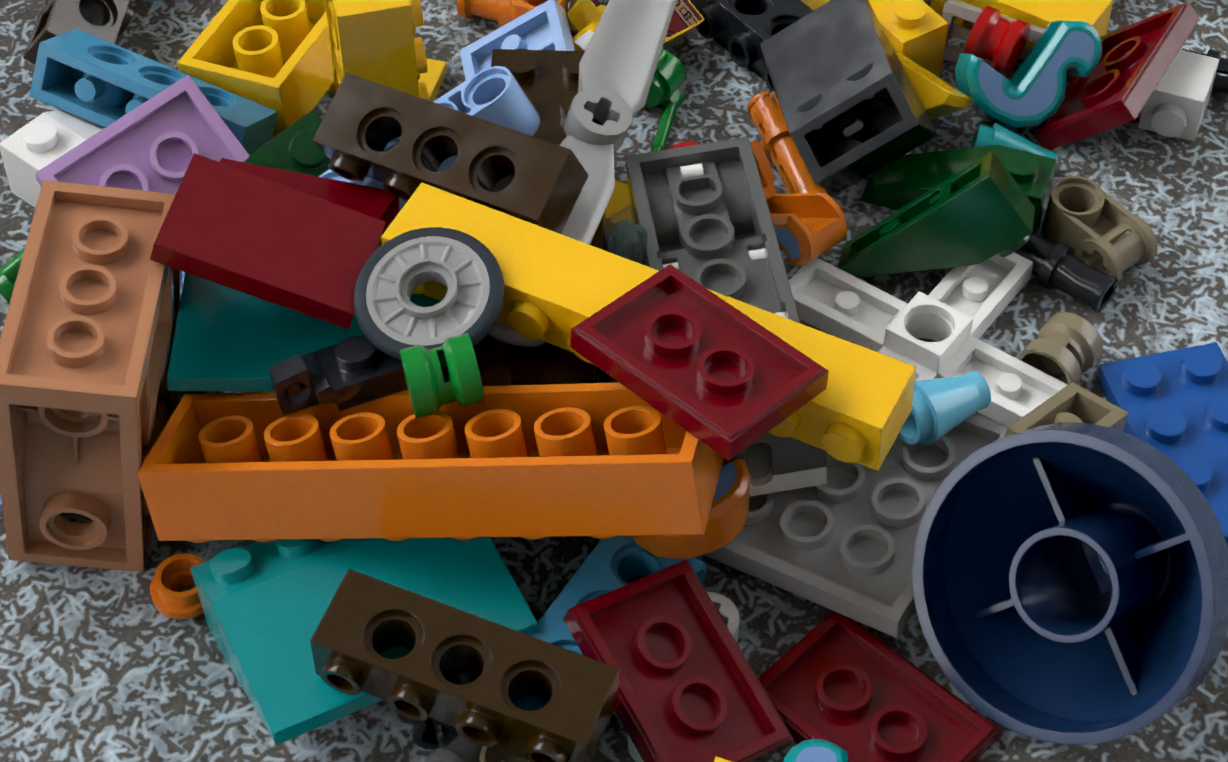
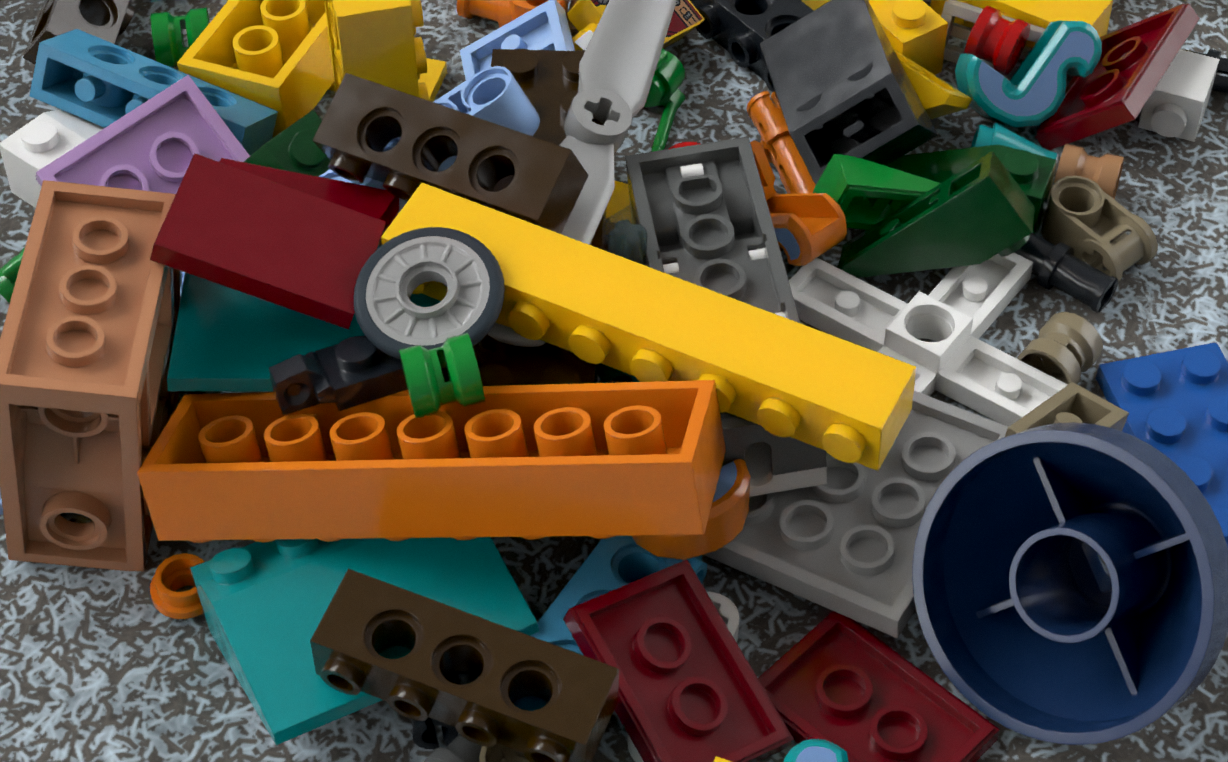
(168, 33): none -> green wheel
(699, 361): dark red tile -> none
(854, 179): none -> green slope
(943, 405): medium azure cone -> none
(1102, 170): none -> medium nougat wheel

